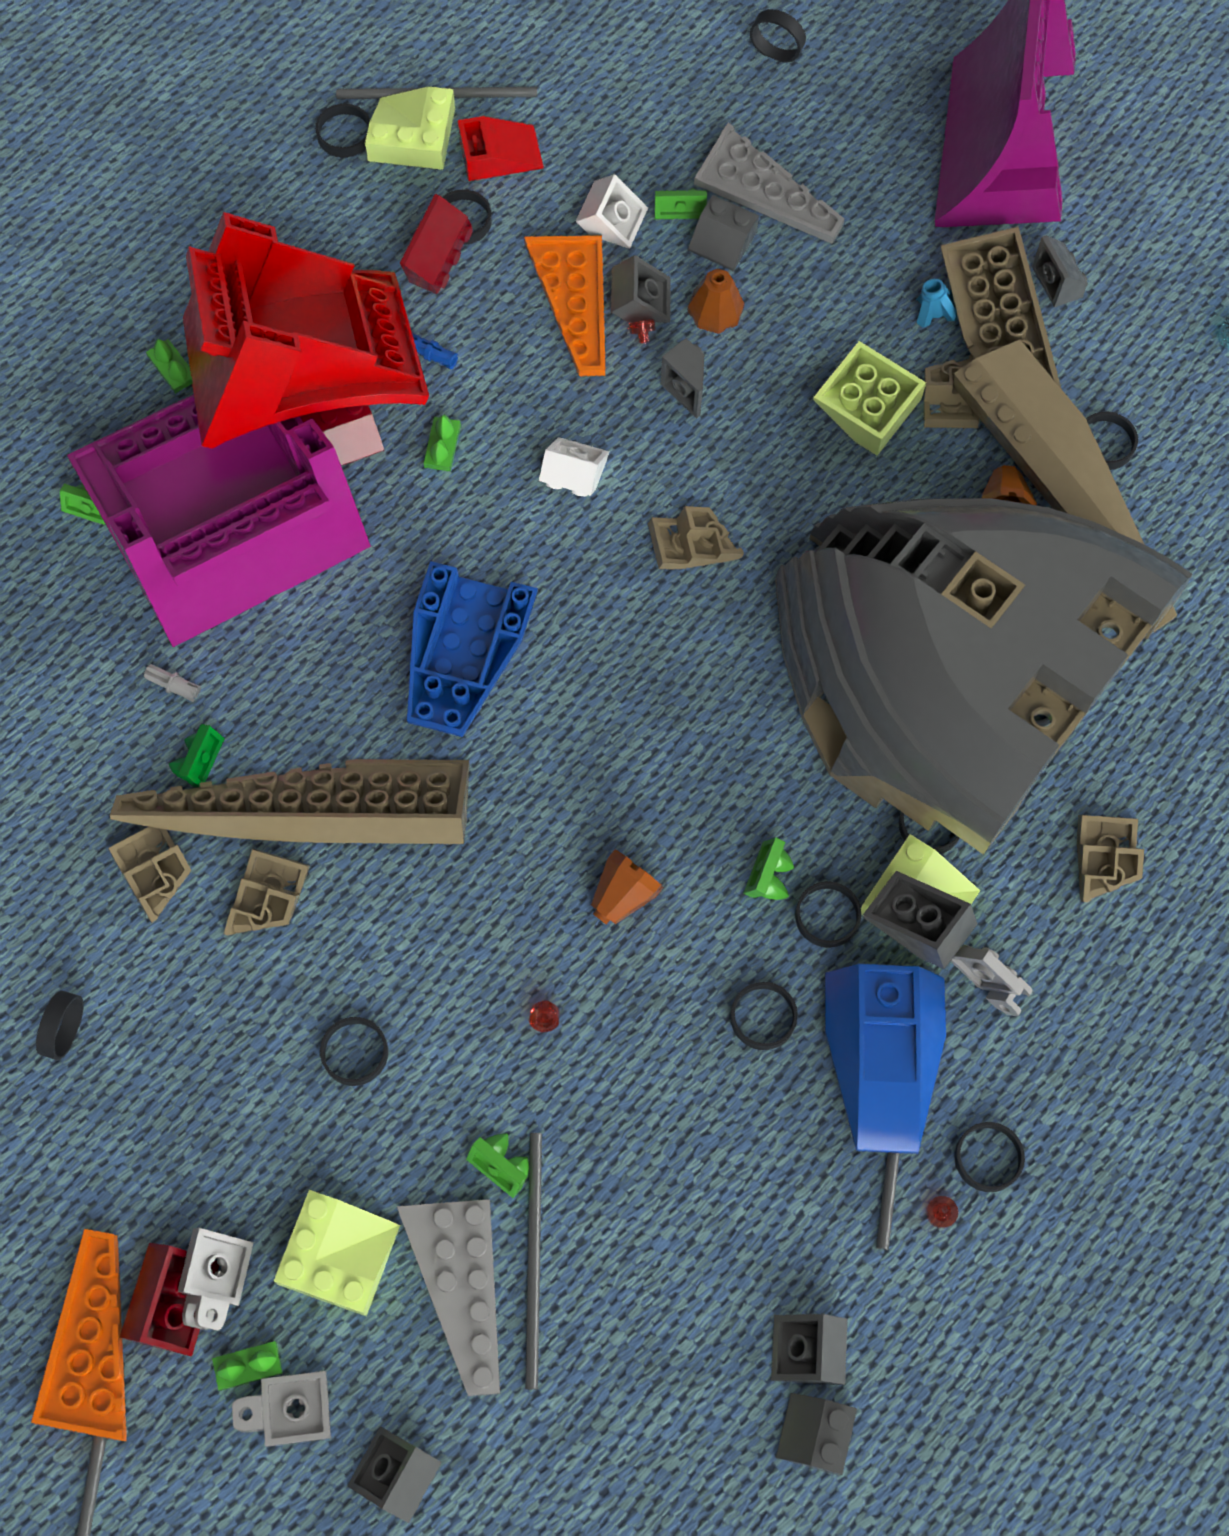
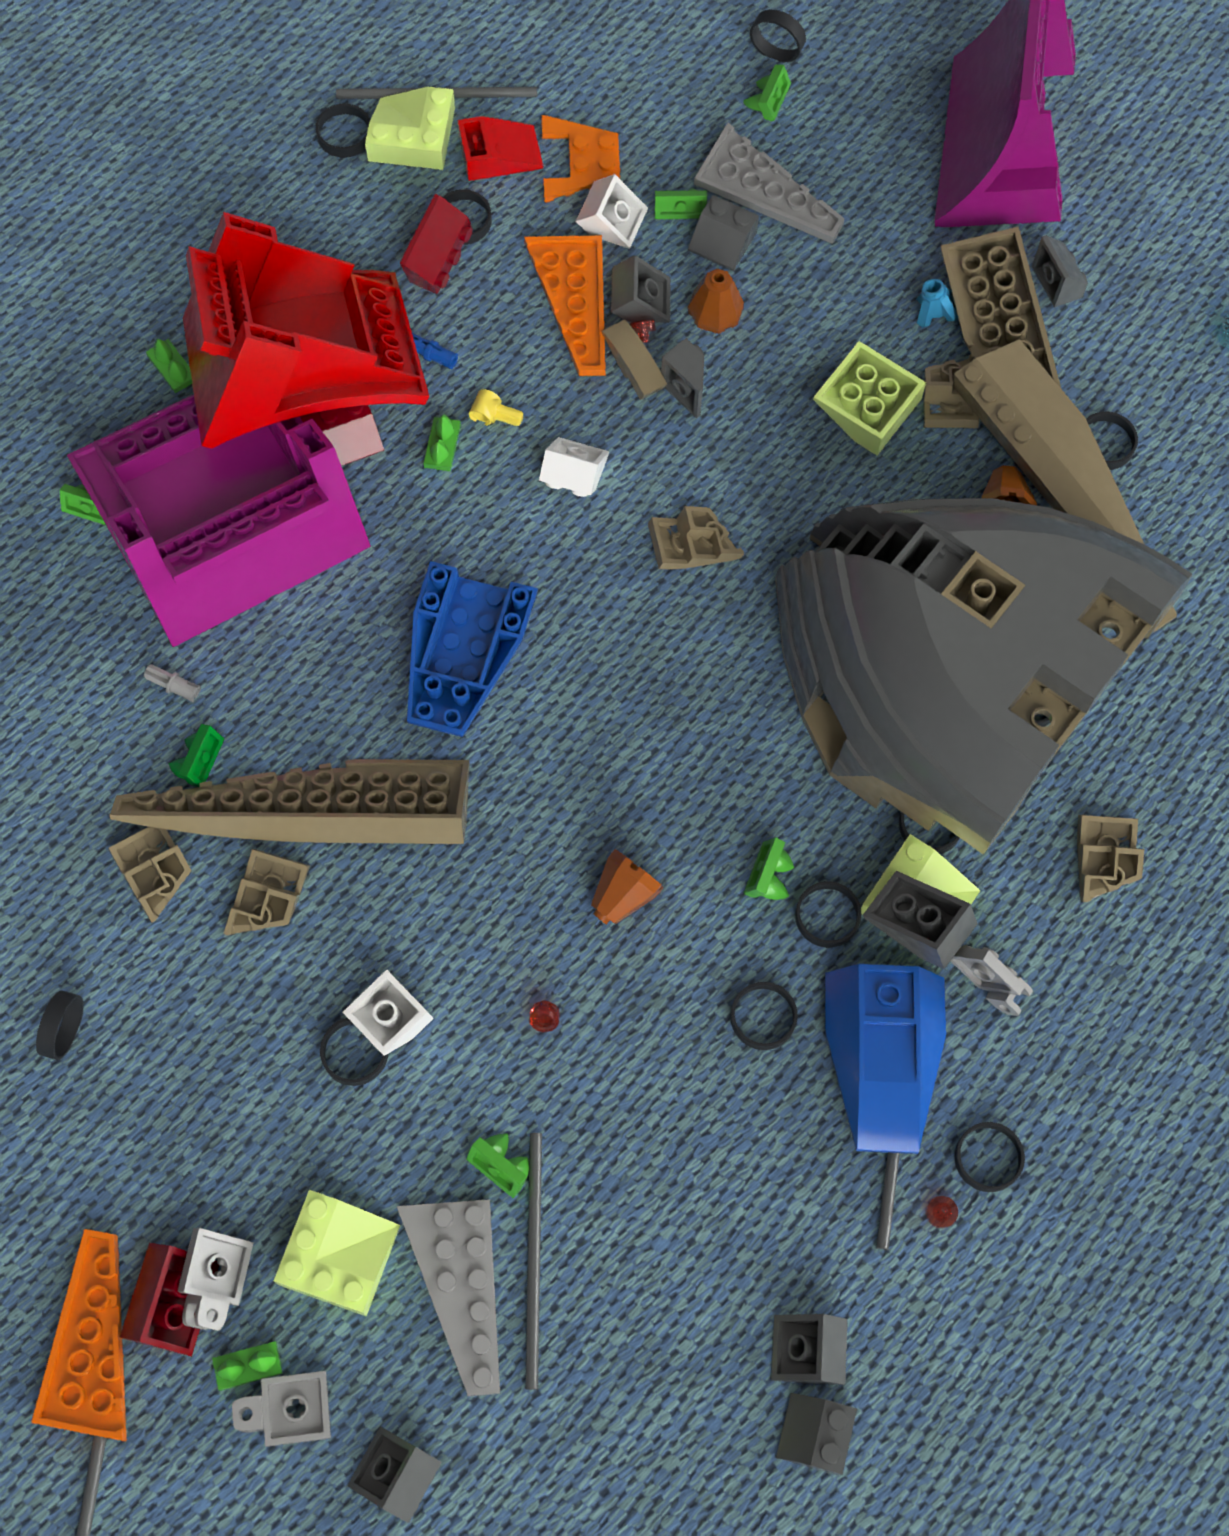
(387, 1014): none -> white slope
(488, 409): none -> light yellow axle
(591, 152): none -> orange wing
(634, 359): none -> dark tan slope
(774, 91): none -> bright green tile

